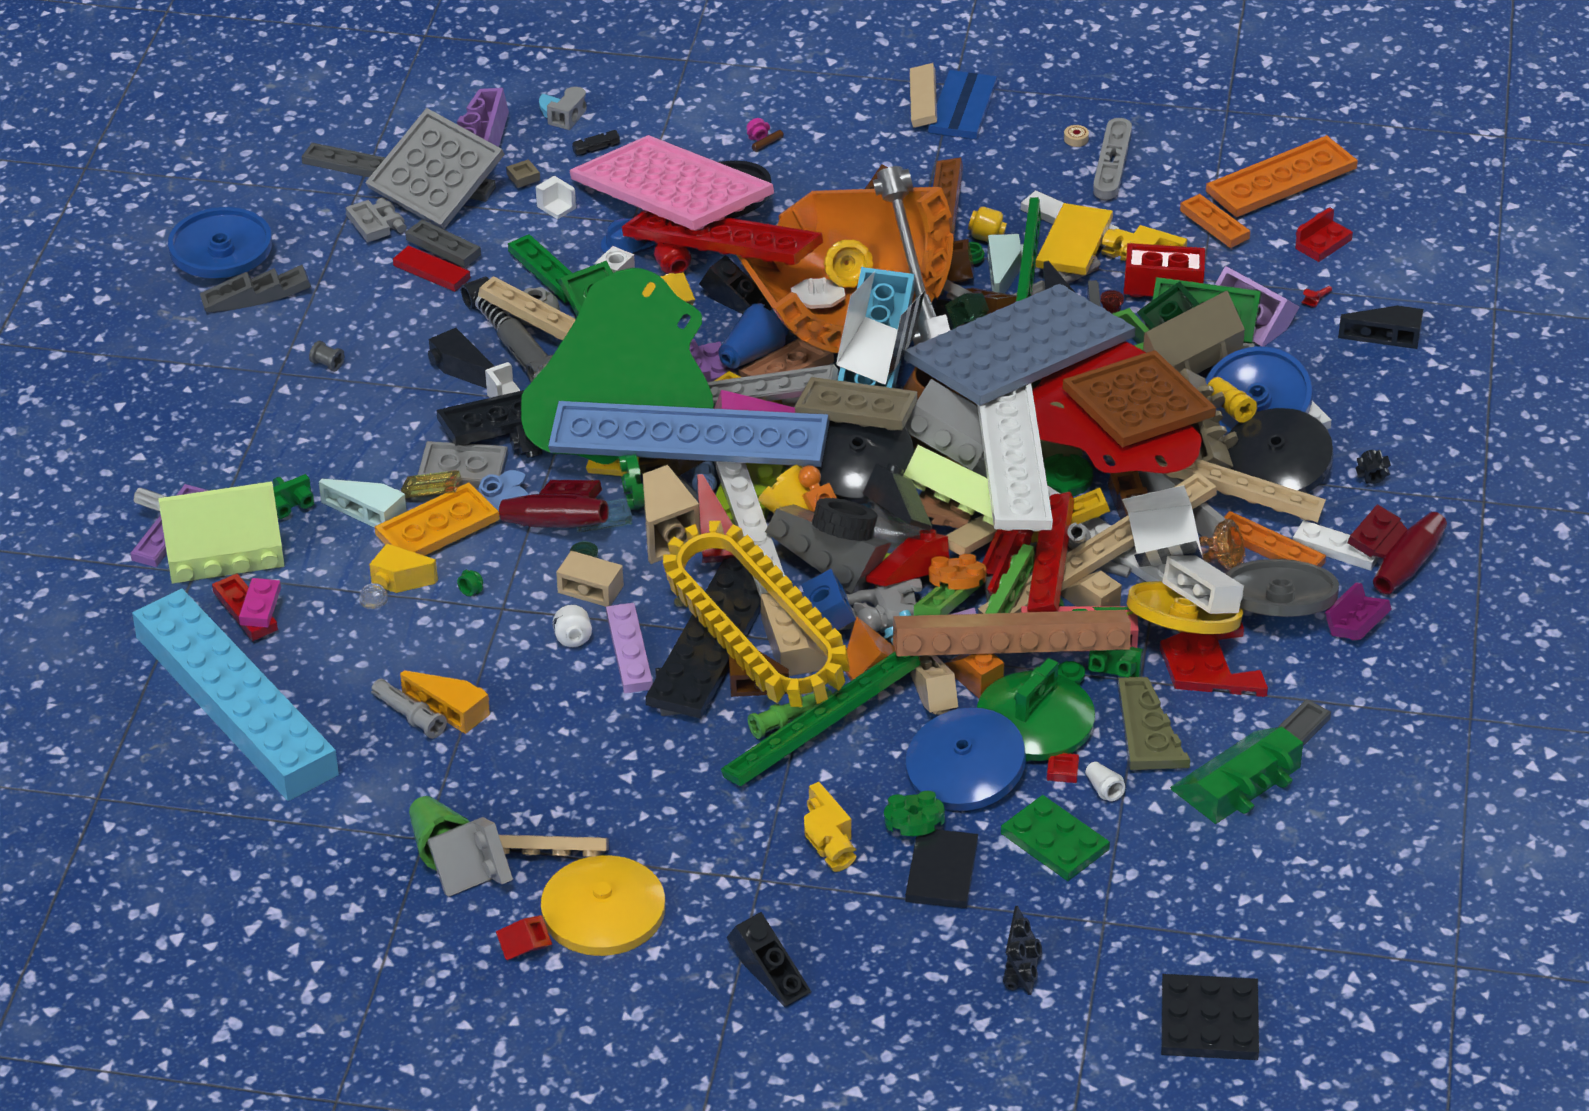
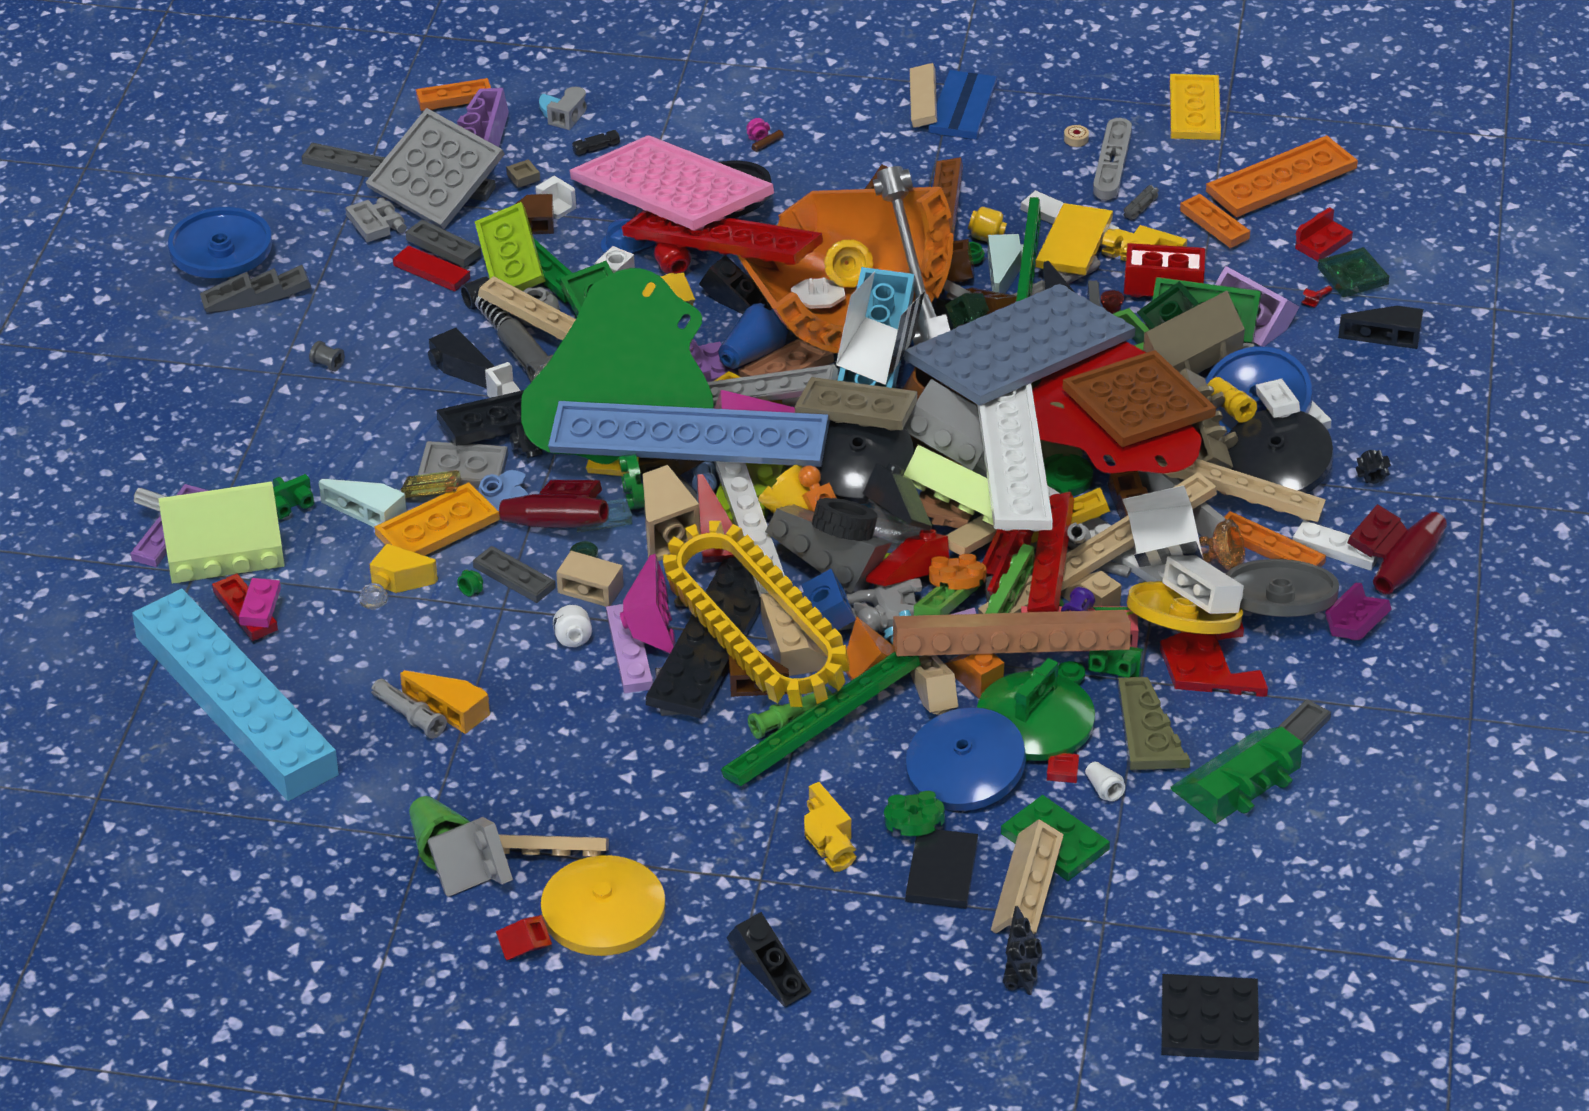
(449, 94): none -> orange plate
(510, 247): none -> lime plate
(514, 574): none -> dark grey tile
(539, 212): none -> reddish brown slope
(647, 608): none -> dark pink wedge
(1028, 875): none -> tan panel
(1077, 600): none -> dark purple bush
(1141, 202): none -> dark grey axle
(1195, 107): none -> yellow tile
(1278, 398): none -> white plate
(1353, 272): none -> clear green plate

